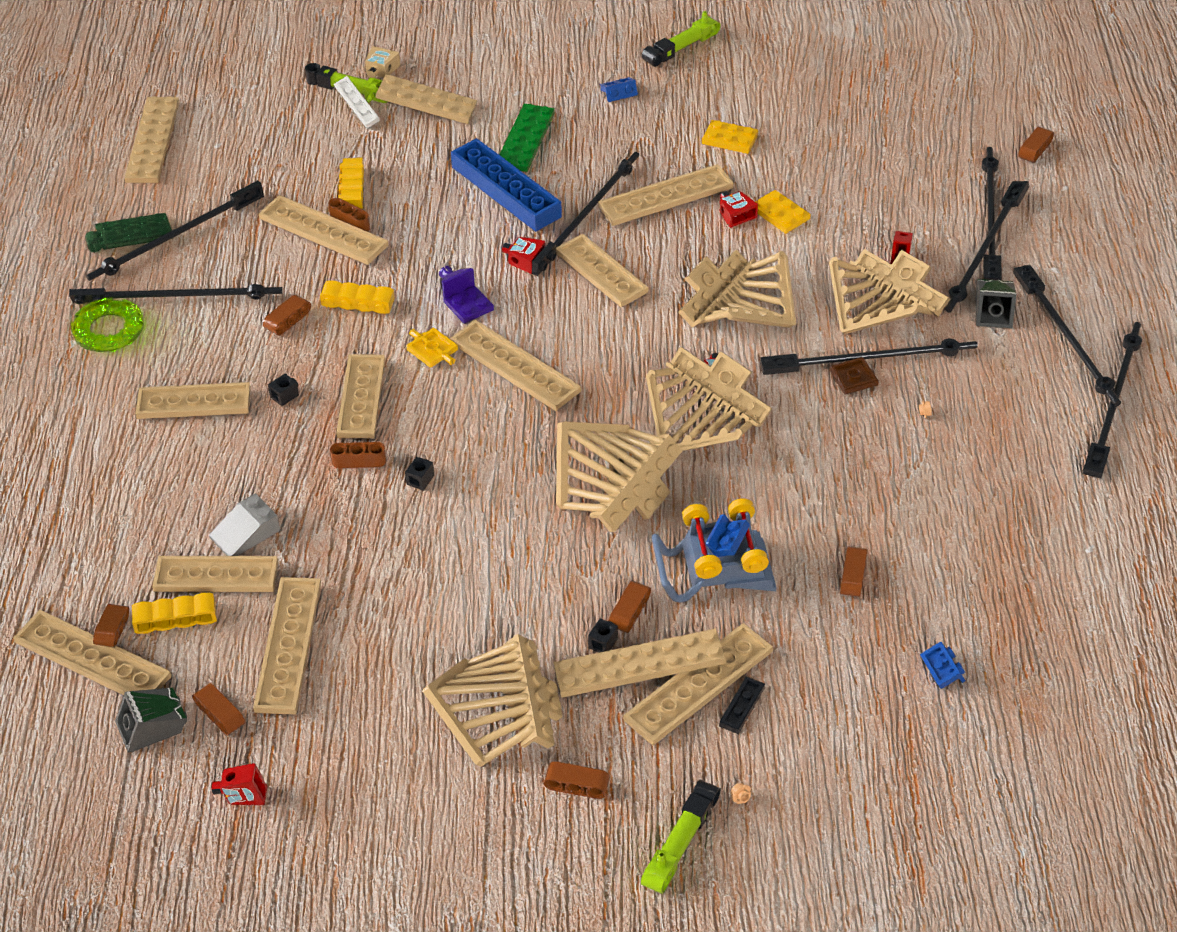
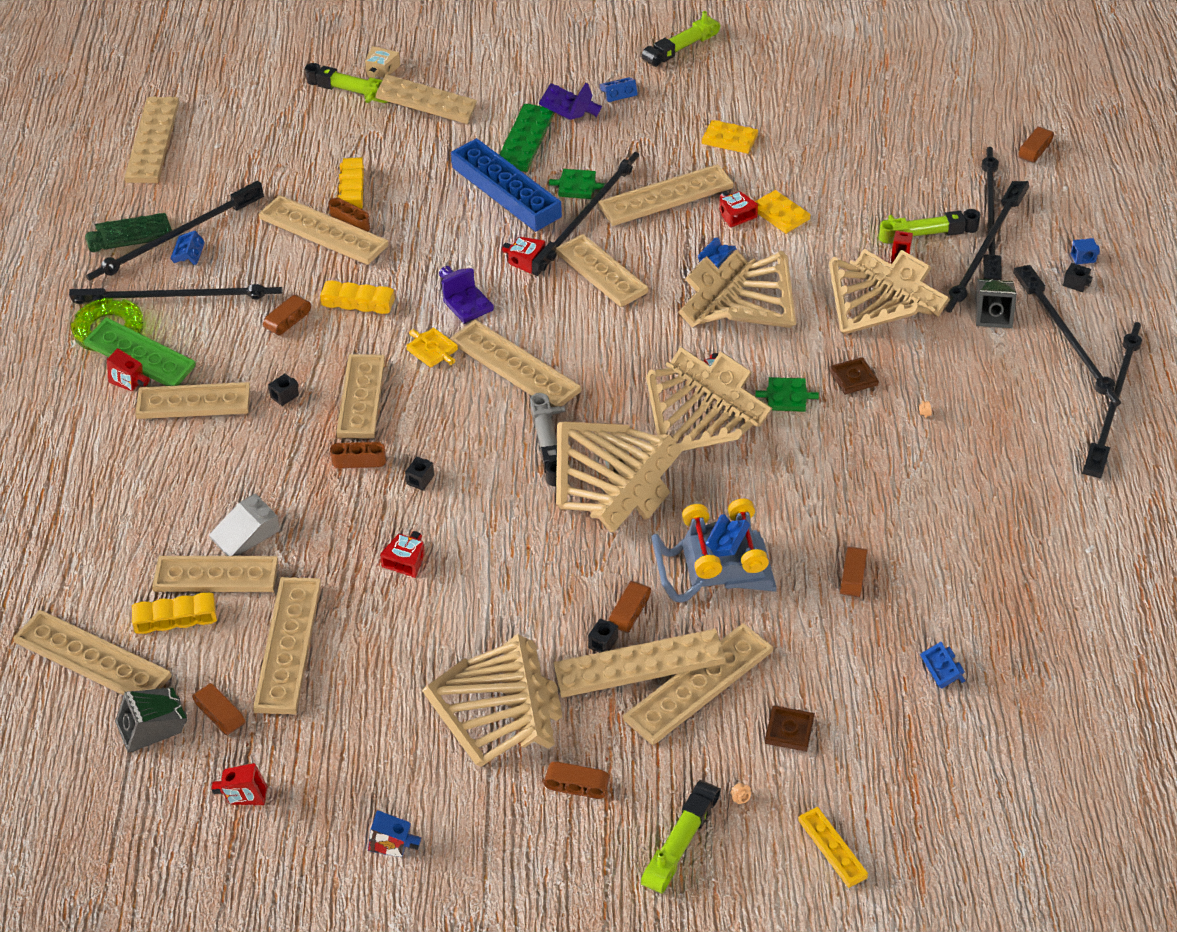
(111, 625): dark orange beam -> none
(125, 371): none -> red torso
(156, 359): none -> bright green plate
(188, 247): none -> blue bracket
(356, 102): white tile -> none
(391, 835): none -> torso
(404, 554): none -> red torso
(542, 421): none -> light grey piece
(569, 104): none -> dark purple plate
(576, 183): none -> green plate
(716, 252): none -> blue bracket
(742, 705): black tile -> none
(787, 394): none -> green plate
(789, 728): none -> reddish brown plate
(791, 363): black bar -> none
(833, 847): none -> yellow plate
(951, 223): none -> lime piece
(1077, 277): none -> black brick
(1084, 251): none -> blue brick

